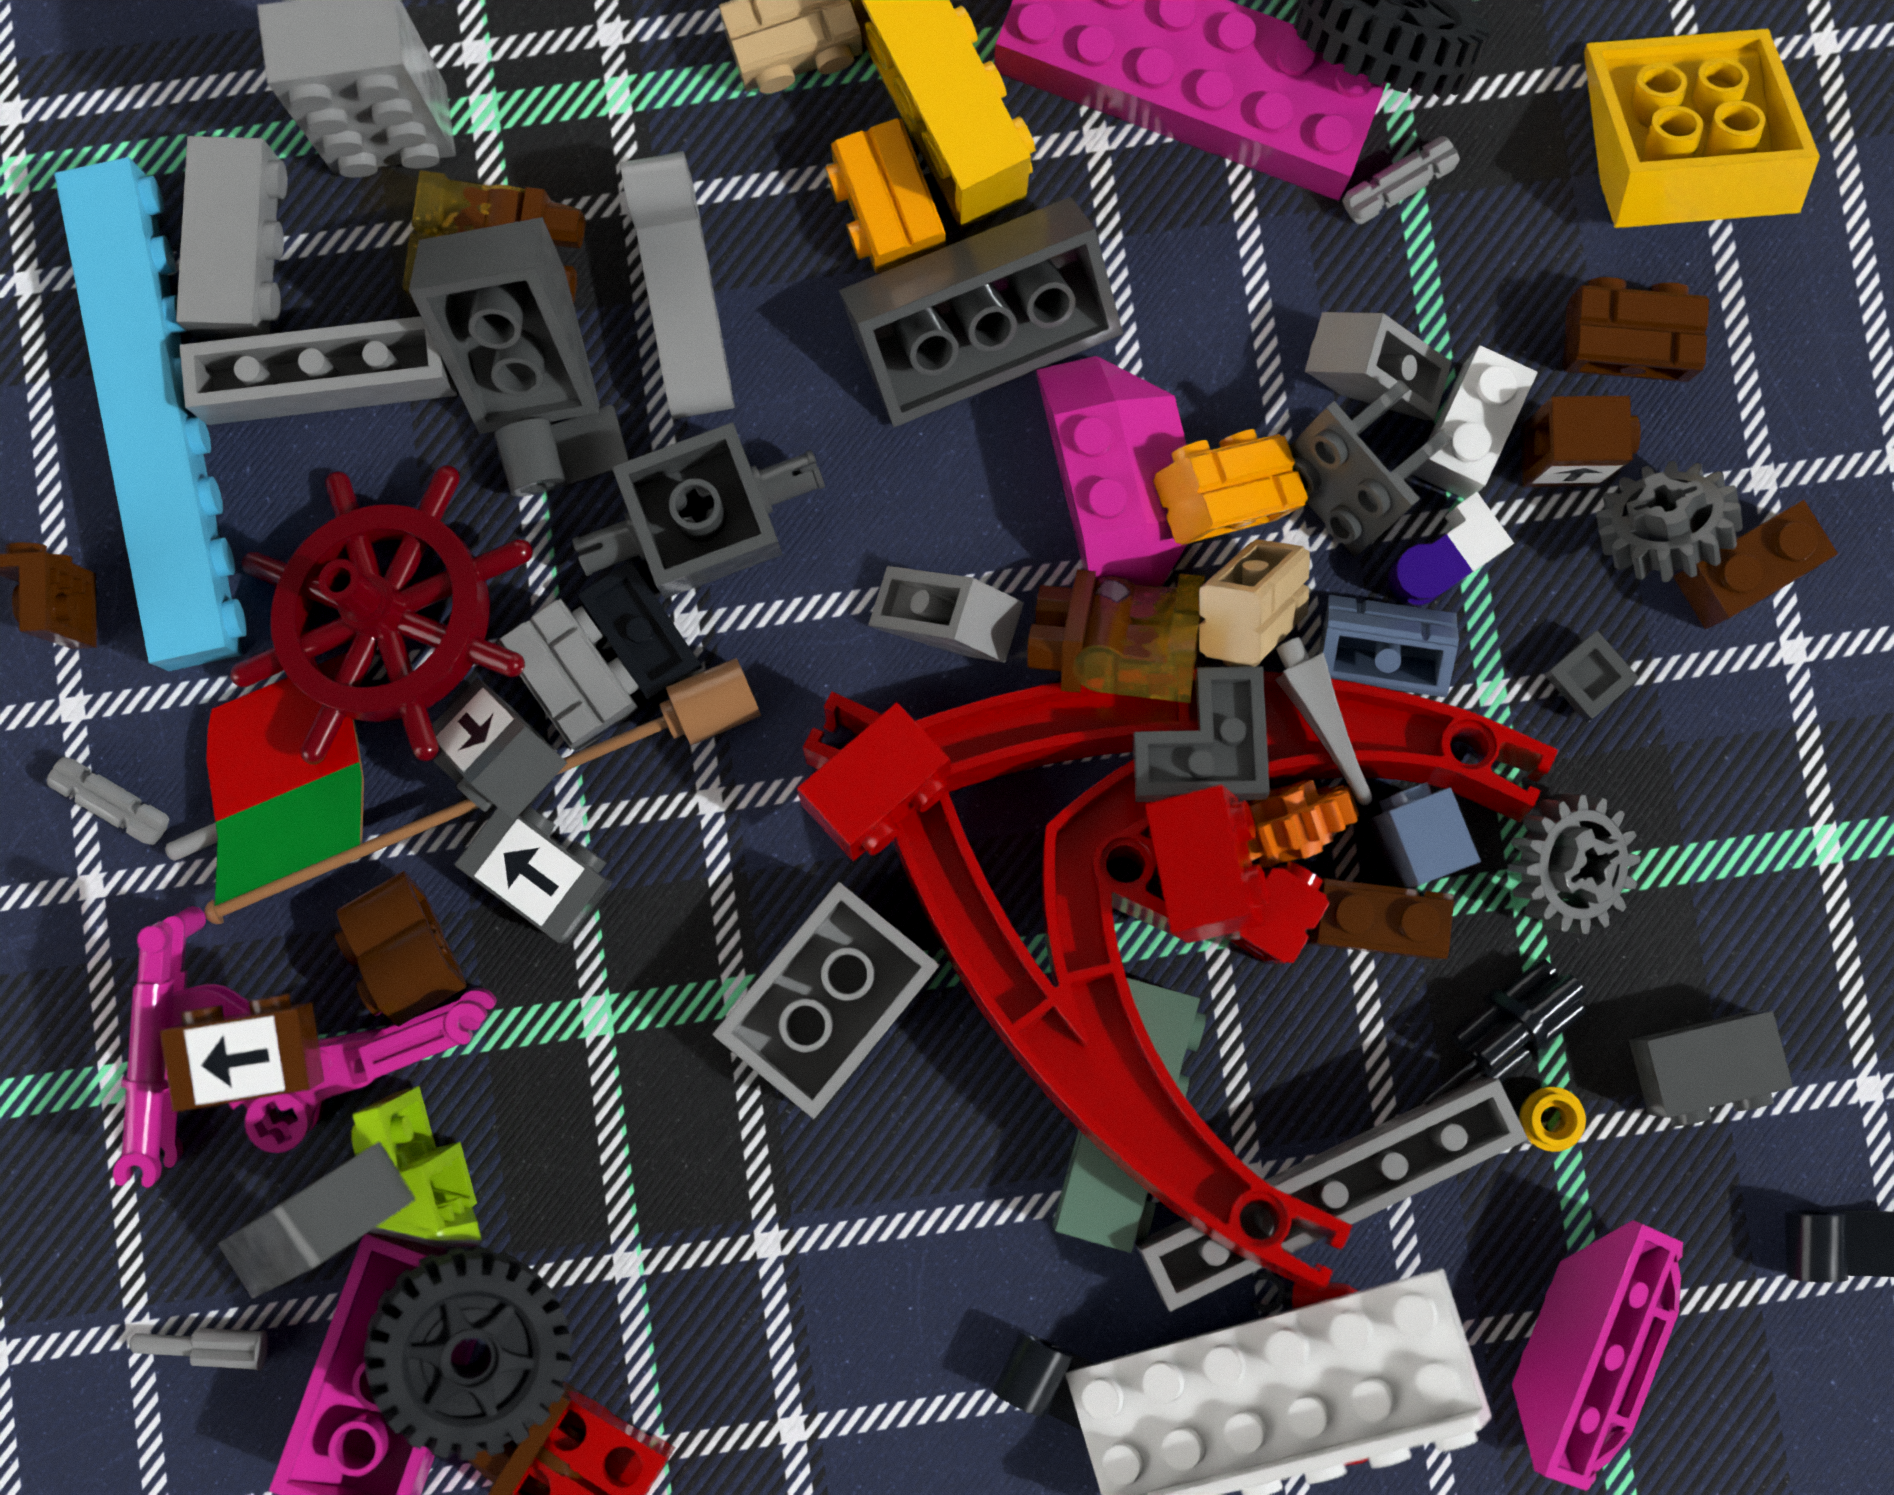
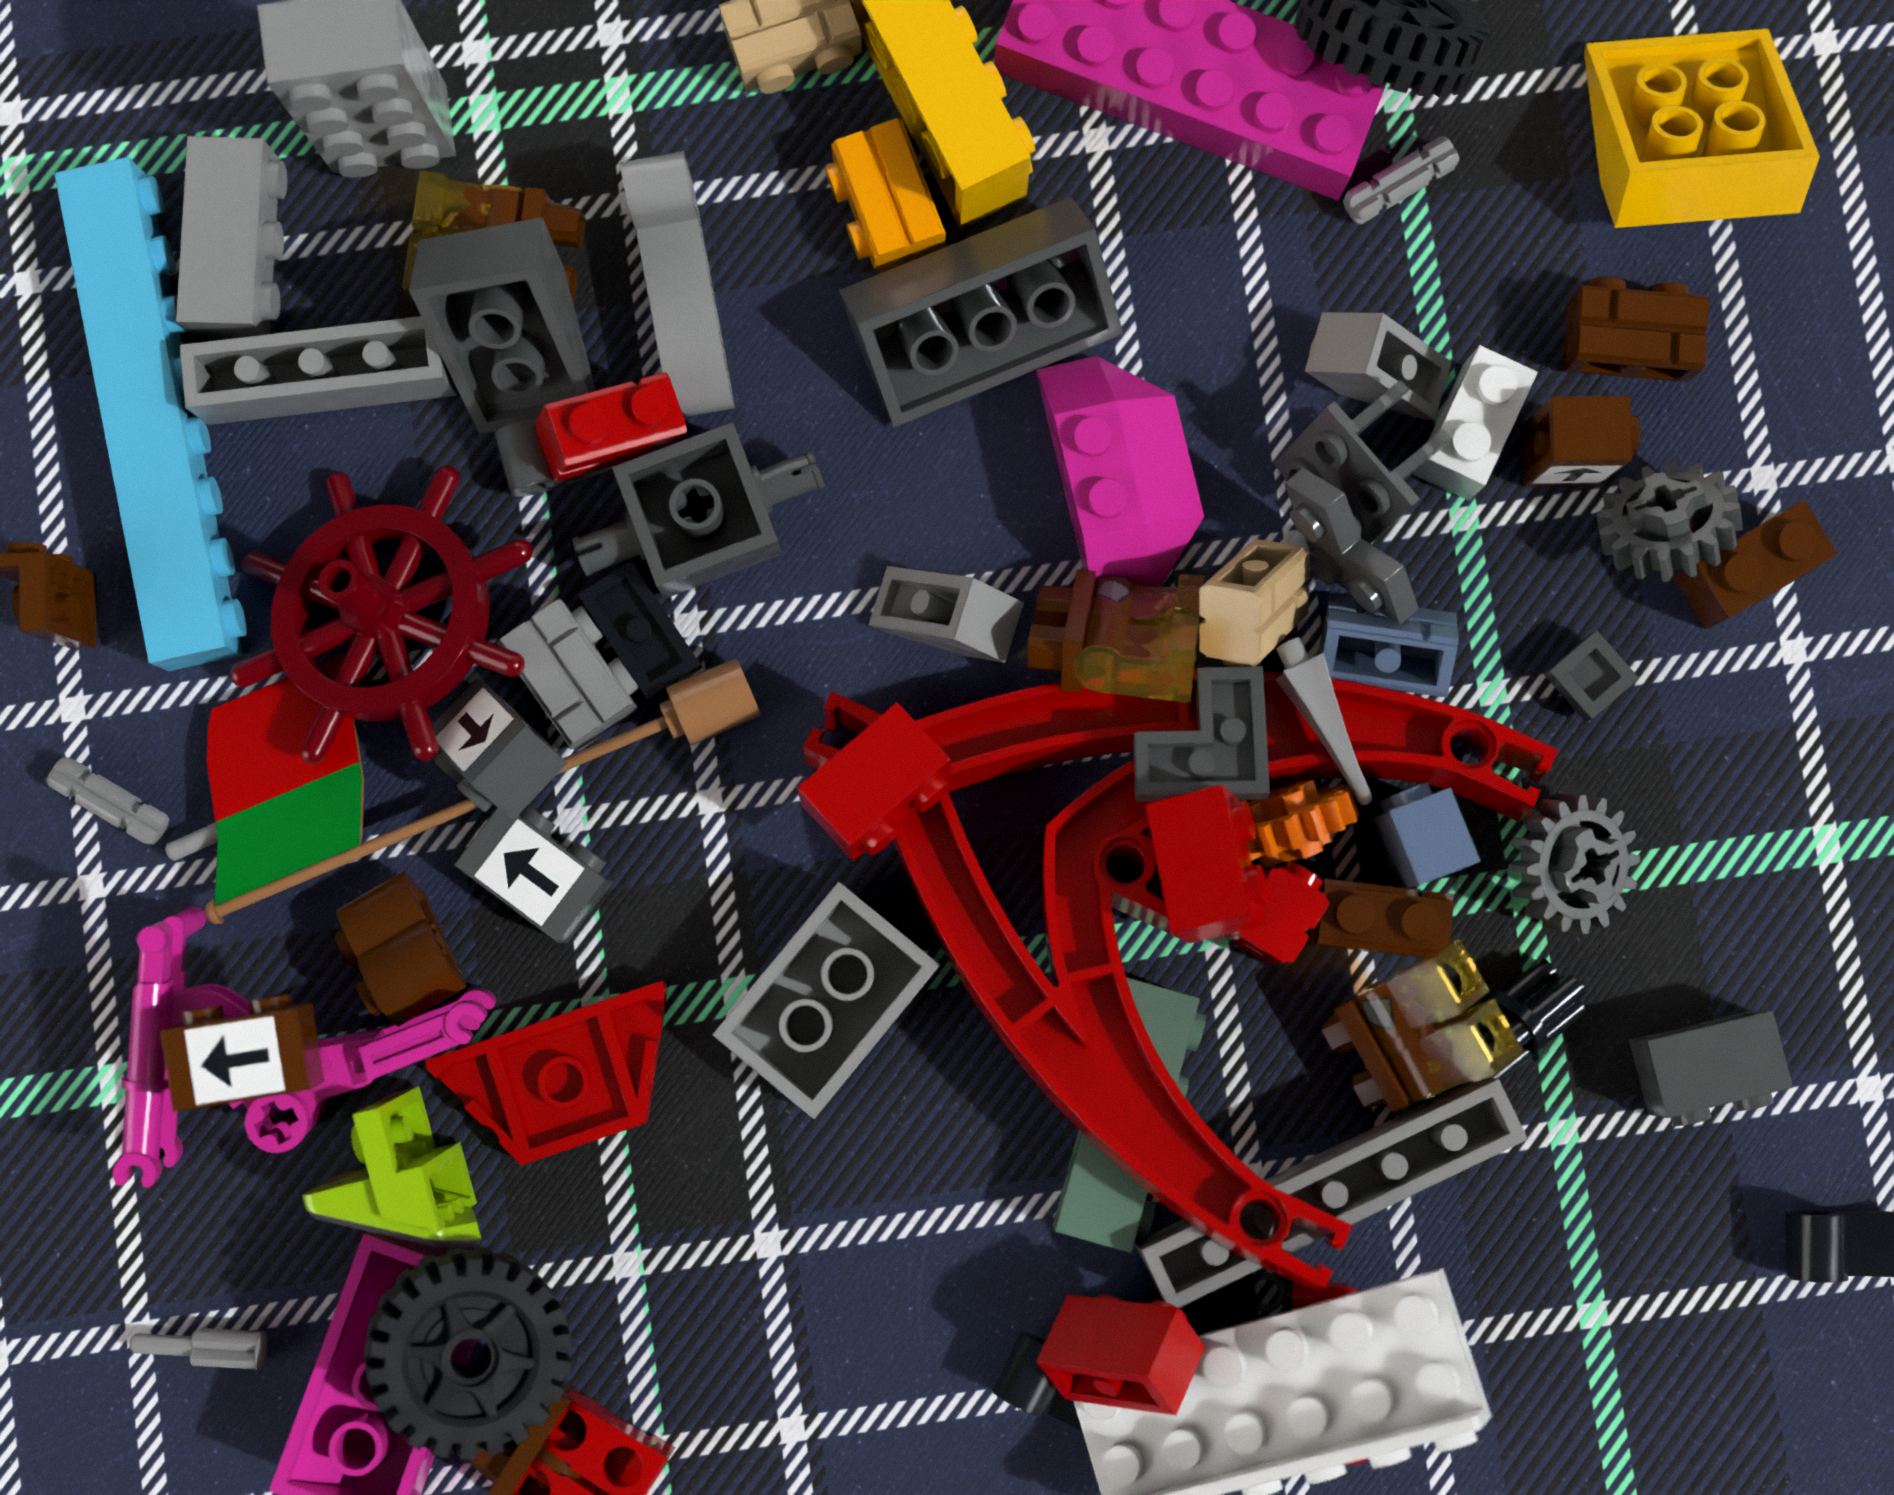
(317, 1221): dark grey beam -> none
(562, 1076): none -> red wing
(609, 426): none -> red brick
(1121, 1353): none -> red brick
(1229, 486): light orange brick -> none
(1341, 554): none -> dark grey plate
(1402, 1047): none -> hips
(1434, 568): leg -> none
(1571, 1124): yellow plate -> none
(1597, 1350): dark pink wedge -> none

